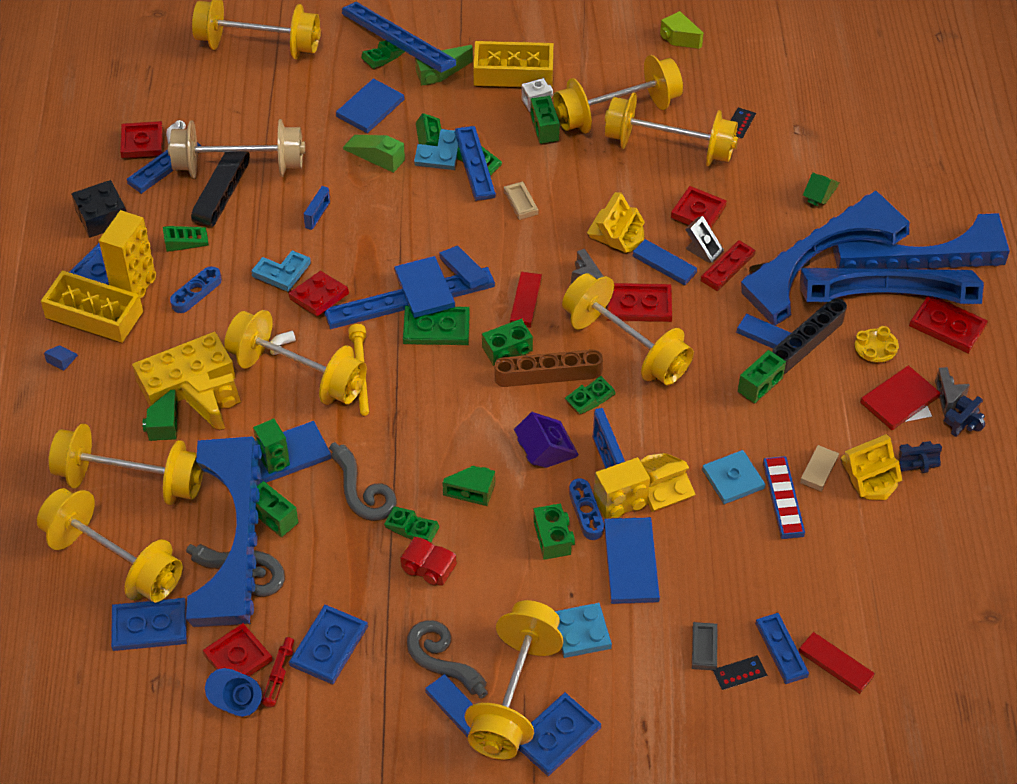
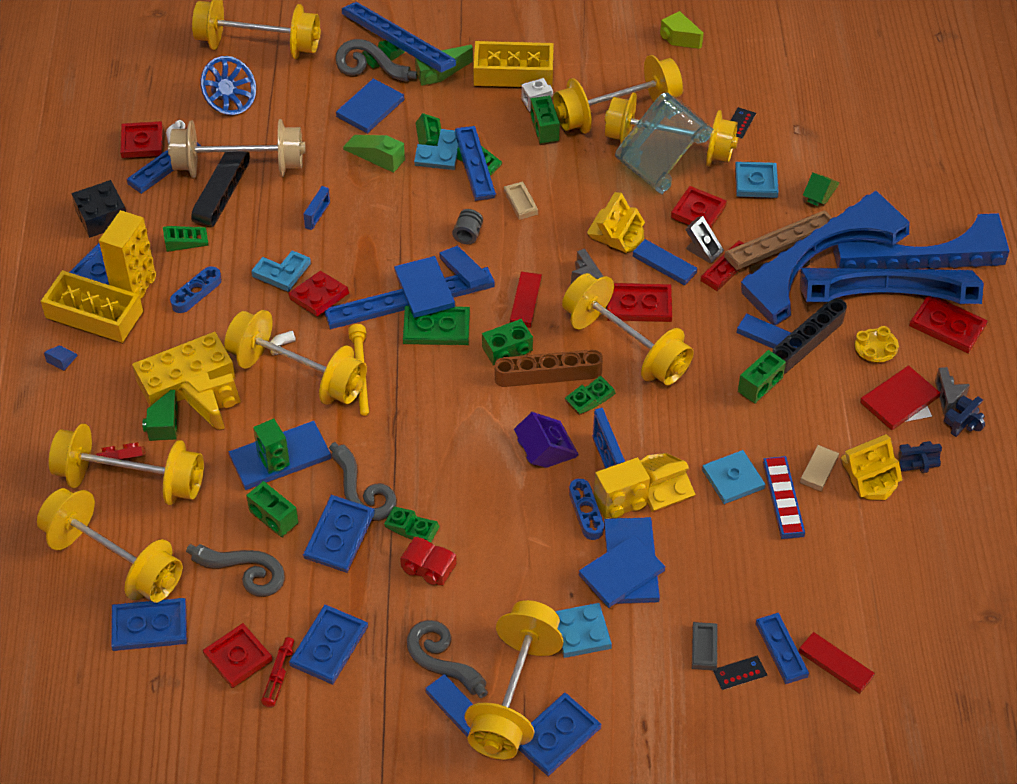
(129, 450): none -> red plate
(225, 87): none -> blue wheel
(228, 594): blue arch -> none
(233, 692): blue piece -> none
(339, 533): none -> blue tile
(396, 71): none -> dark grey plant
(467, 226): none -> dark grey piece
(471, 485): green slope -> none
(551, 531): green brick -> none
(621, 570): none -> blue tile
(662, 140): none -> clear light blue windscreen
(756, 179): none -> dark azure plate
(775, 241): none -> medium nougat tile

